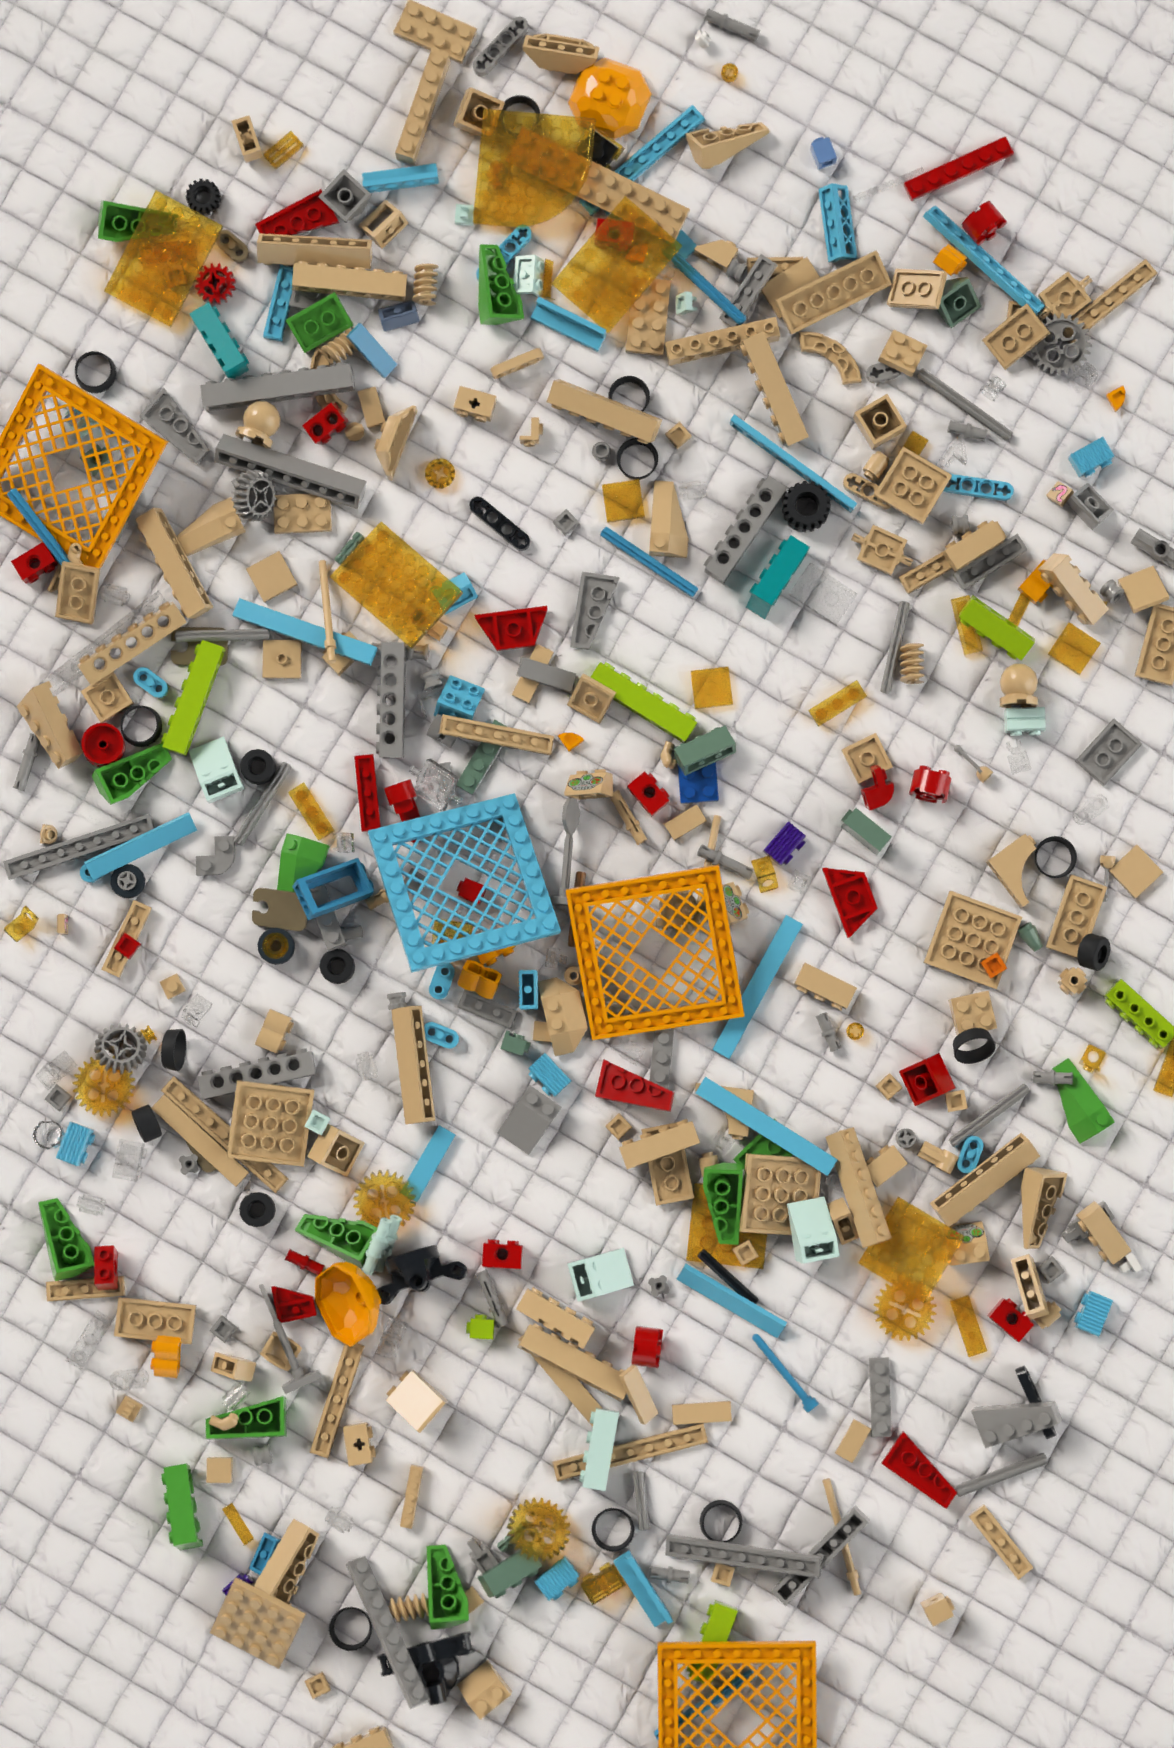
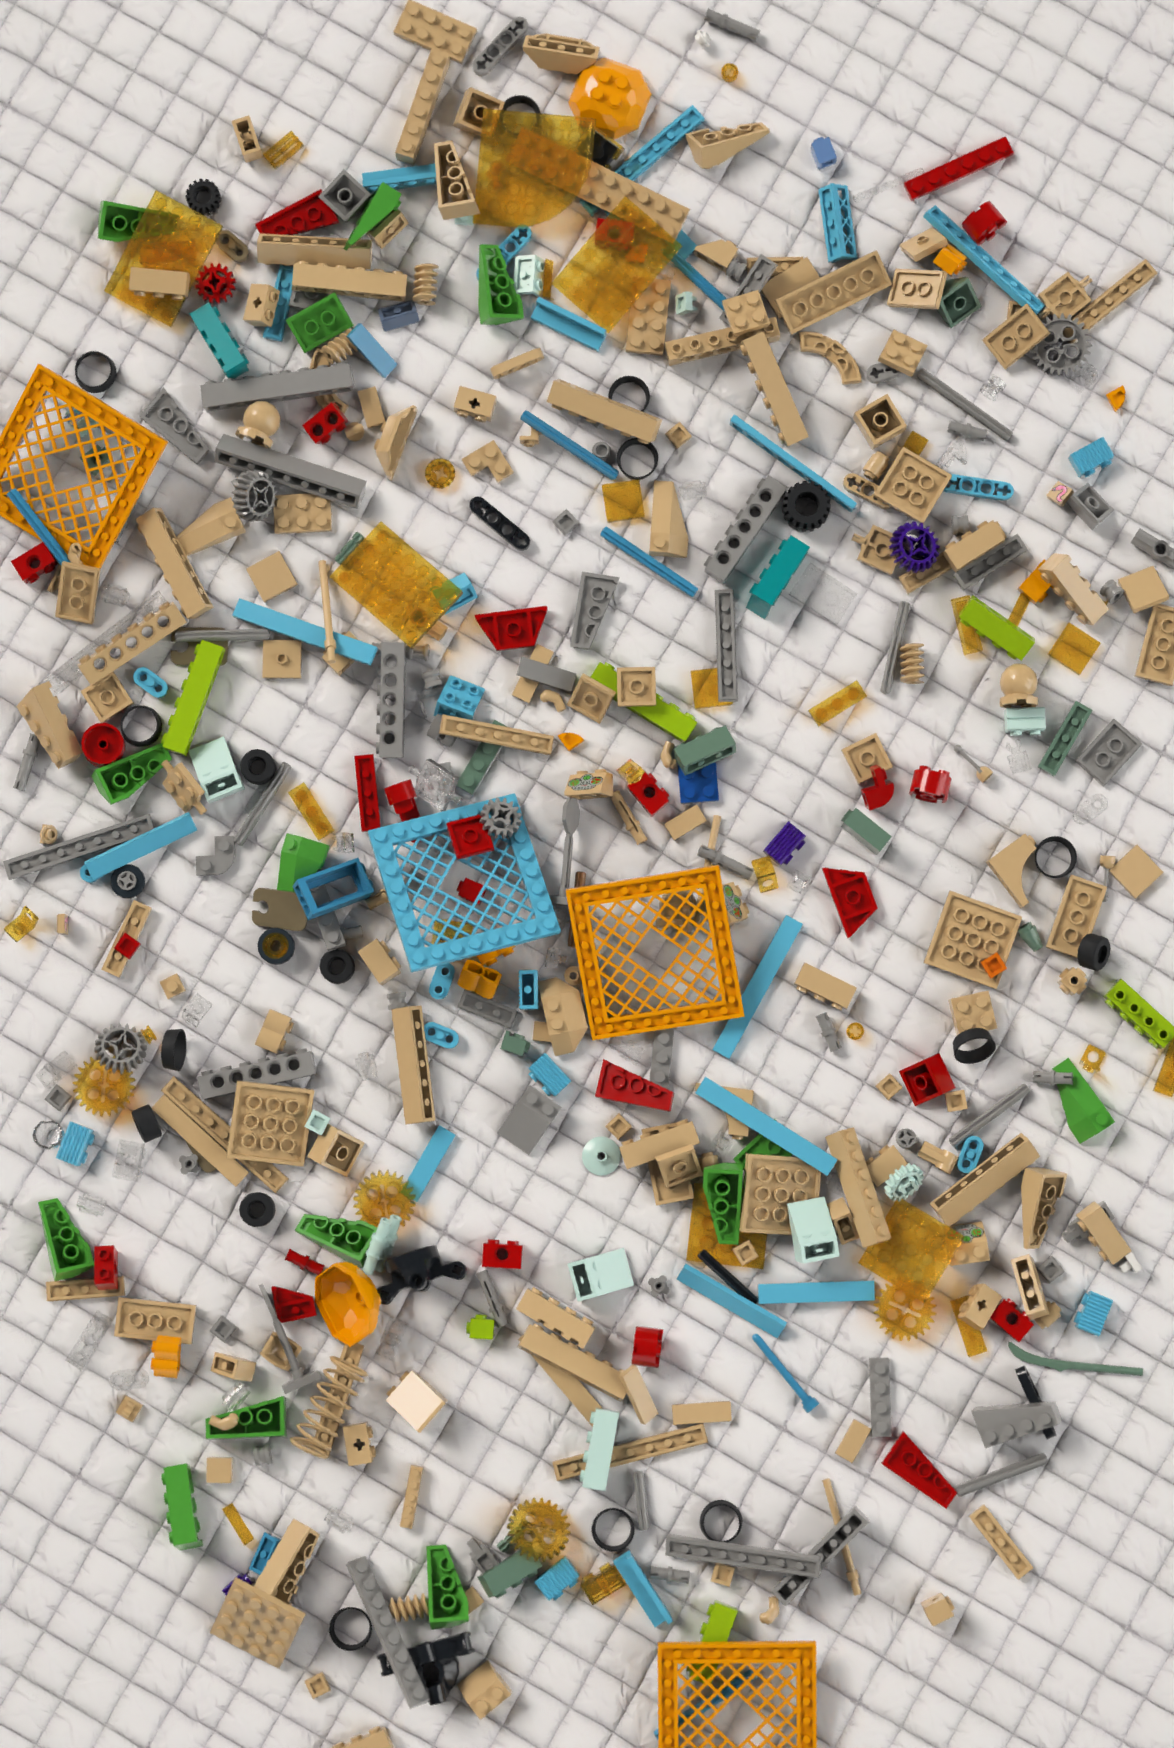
(159, 283): none -> tan brick
(183, 787): none -> tan plate
(261, 305): none -> tan brick
(349, 1371): none -> tan piece
(378, 207): none -> bright green wedge
(379, 962): none -> tan brick
(453, 188): none -> tan wedge
(469, 837): none -> red tile
(490, 457): none -> tan plate
(504, 812): none -> light grey gear
(553, 697): none -> tan arm
(569, 445): none -> dark azure axle
(611, 1159): none -> light aqua dish
(630, 772): none -> clear yellow plate
(636, 686): none -> tan plate
(679, 1165): none -> tan plate
(726, 646): none -> light grey tile
(745, 313): none -> tan plate
(772, 1612): none -> tan arm
(816, 1292): none -> medium azure tile
(901, 540): none -> dark purple gear
(903, 1182): none -> light aqua gear
(923, 244): none -> tan plate
(988, 1301): none -> tan brick
(1065, 738): none -> sand green plate
(1065, 1365): none -> sand green piece

